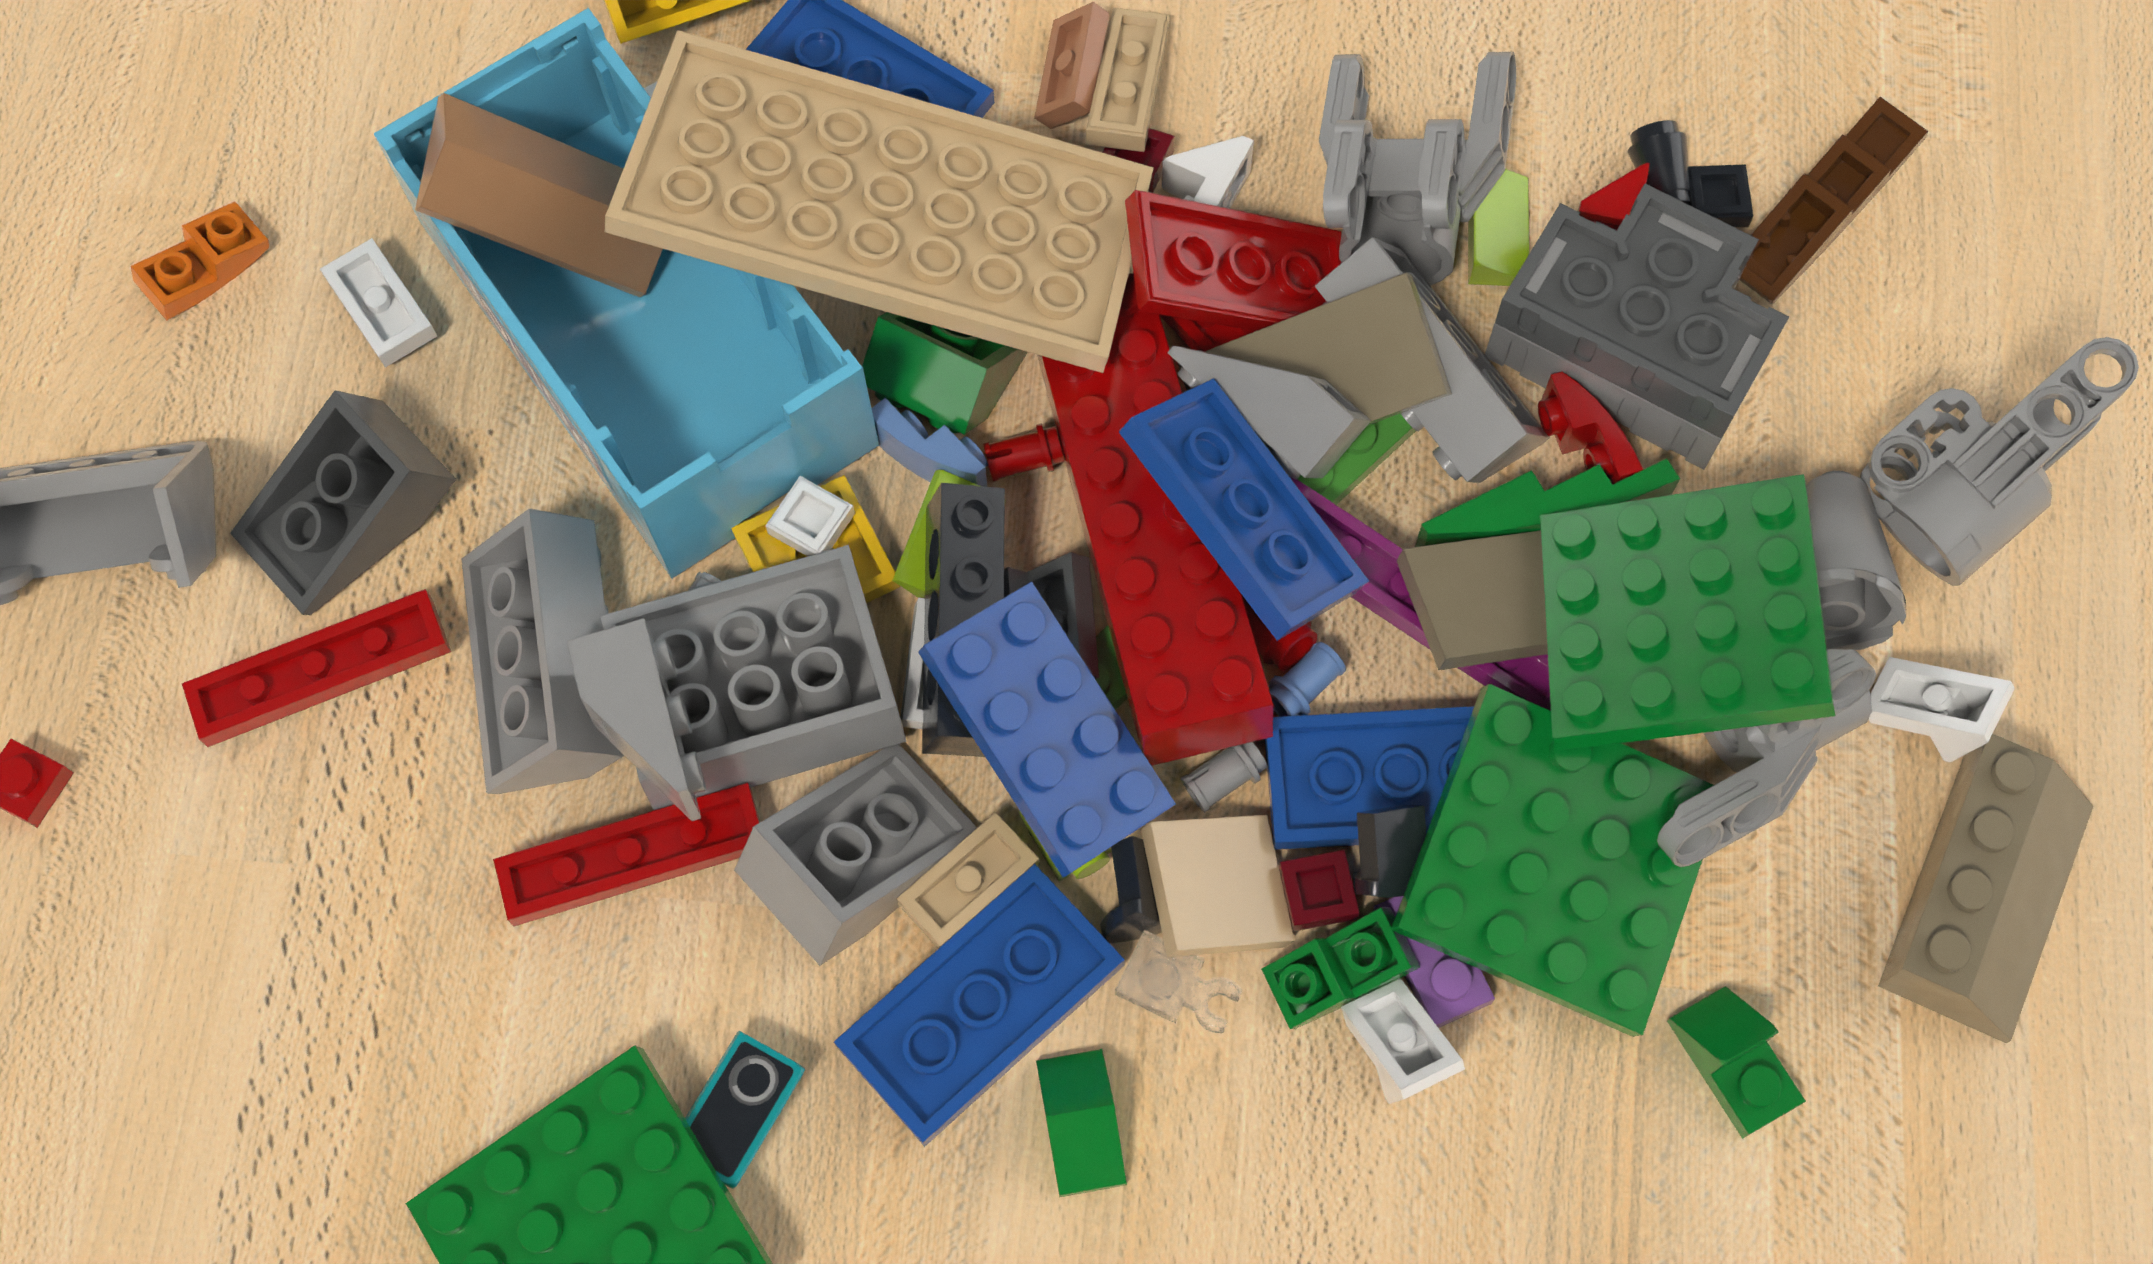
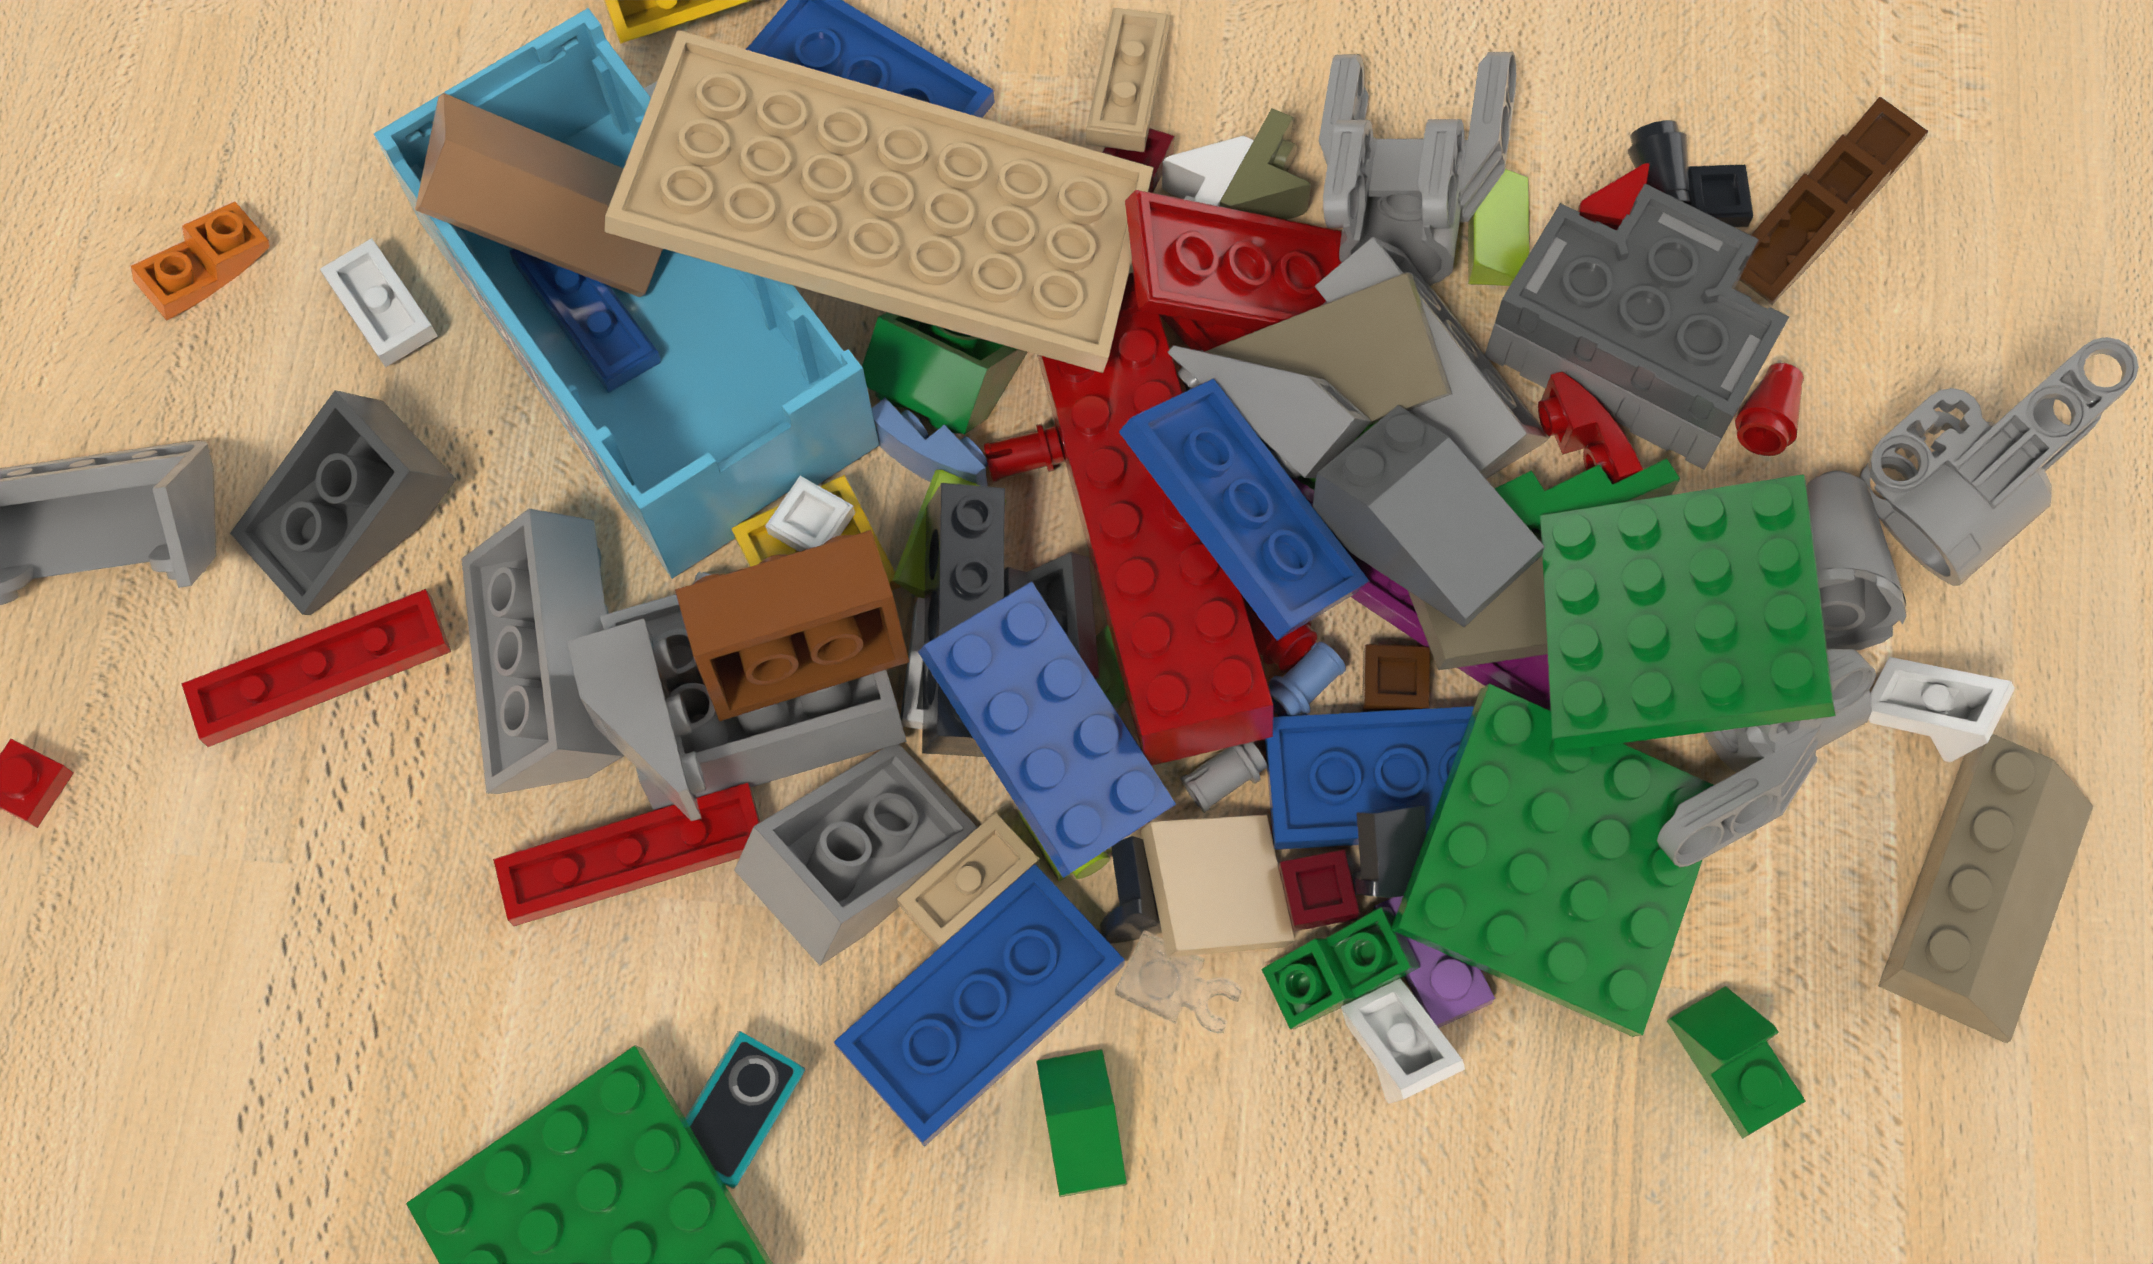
(591, 320): none -> blue tile
(793, 624): none -> dark orange brick
(1072, 65): nougat plate -> none
(1263, 177): none -> olive slope
(1395, 678): none -> reddish brown plate
(1424, 516): none -> slope
(1772, 412): none -> red cone

